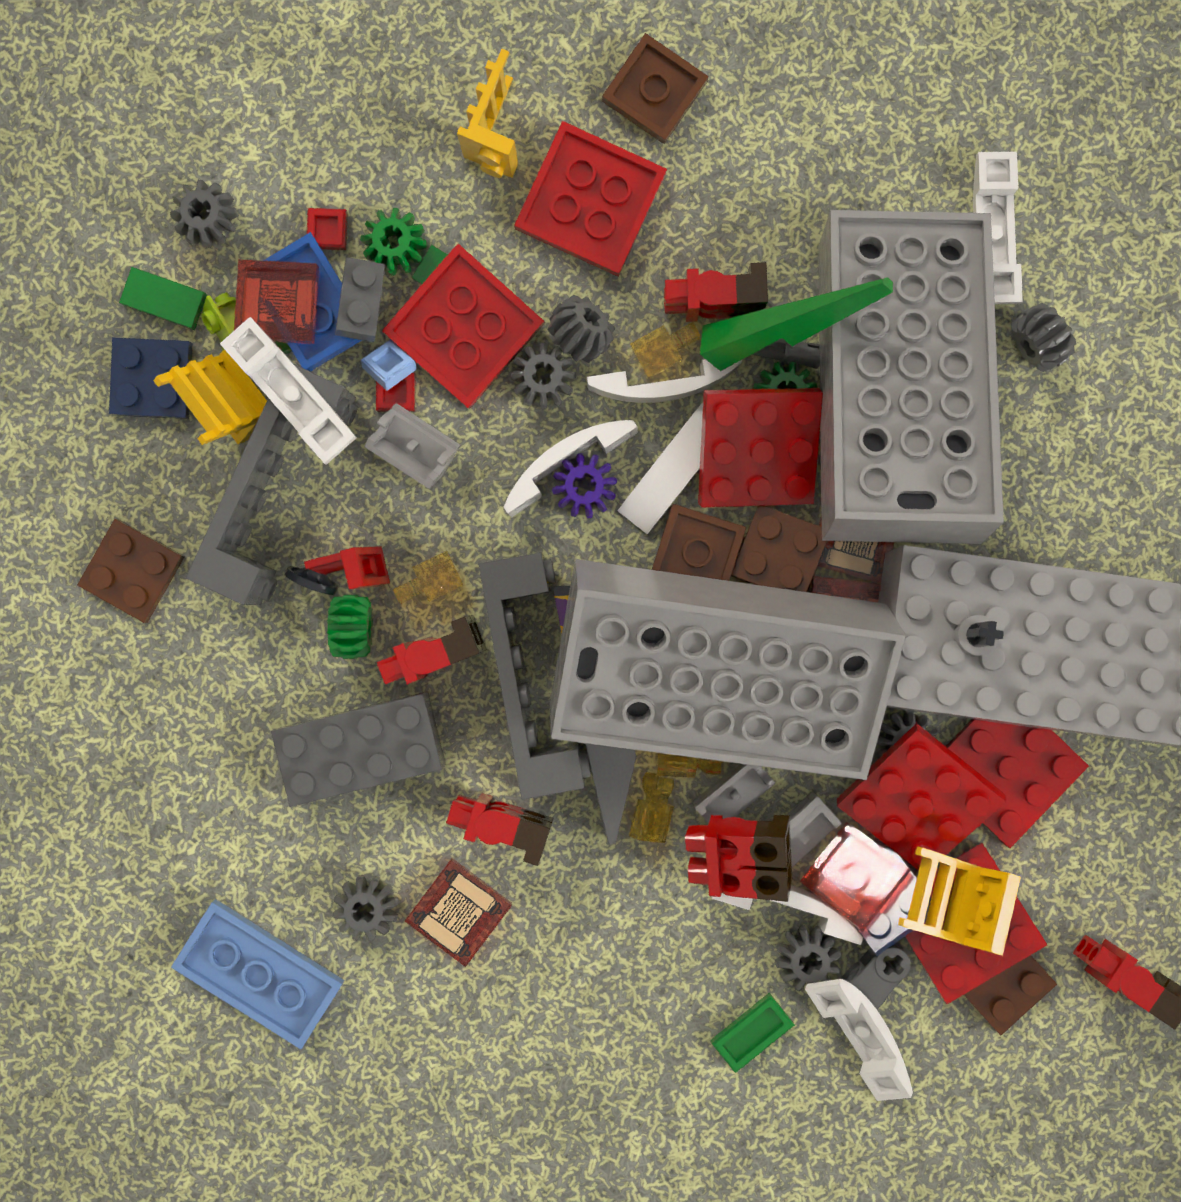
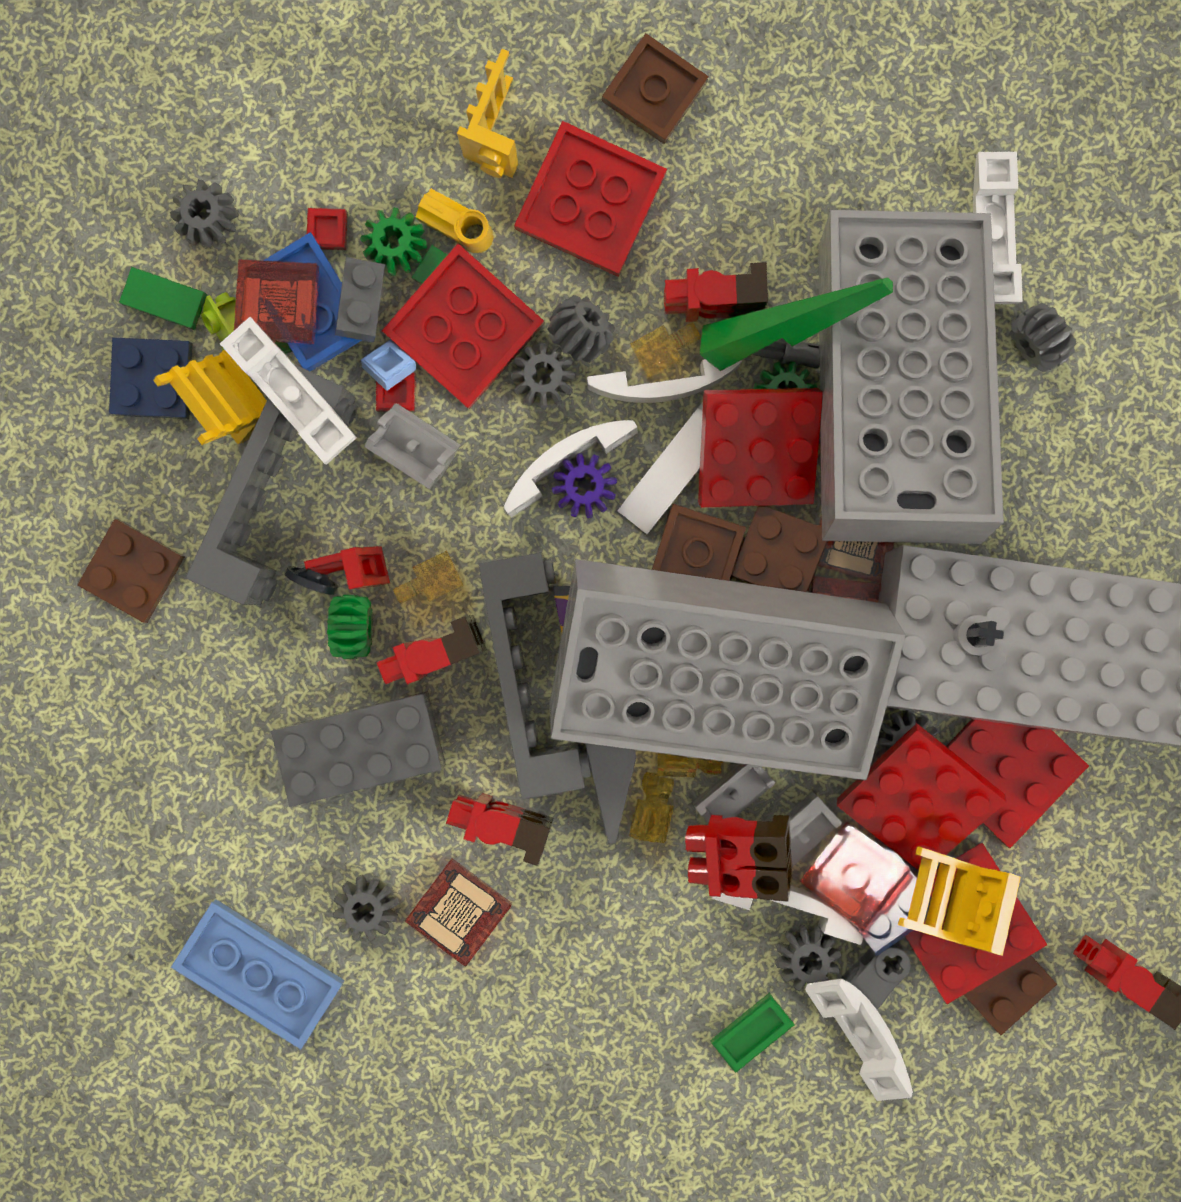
(453, 221): none -> yellow piece

